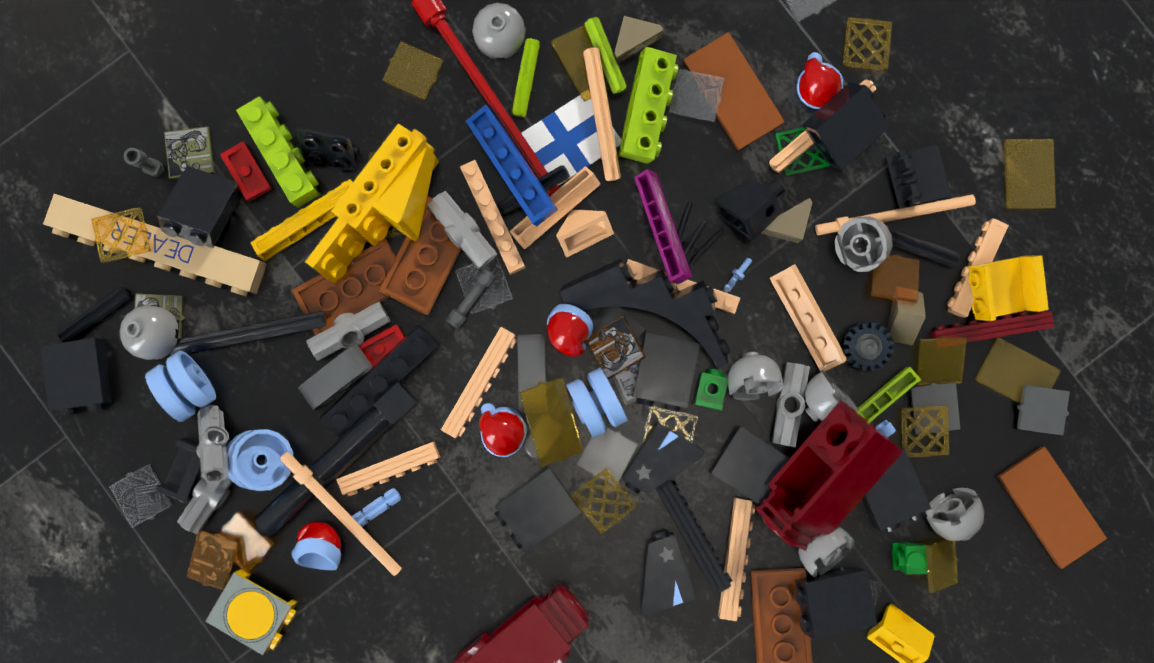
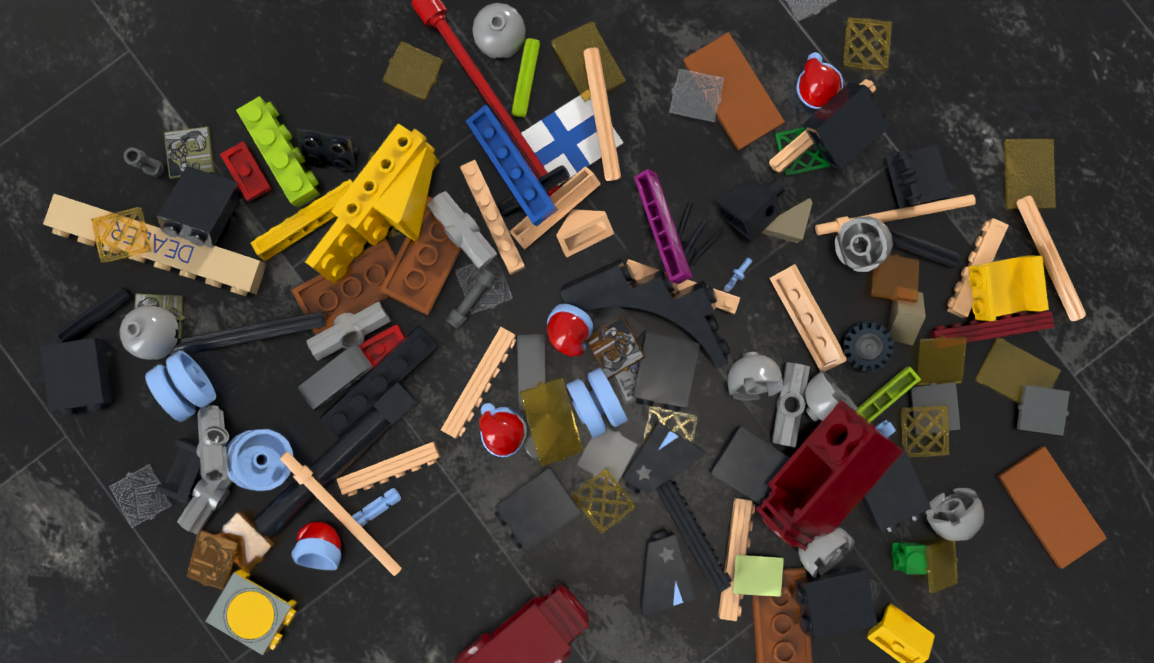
(608, 60): lime axle -> none
(635, 36): dark tan slope -> none
(647, 105): lime brick -> none
(703, 397): green brick -> none
(758, 575): none -> yellowish green sticker
(1051, 258): none -> light nougat axle

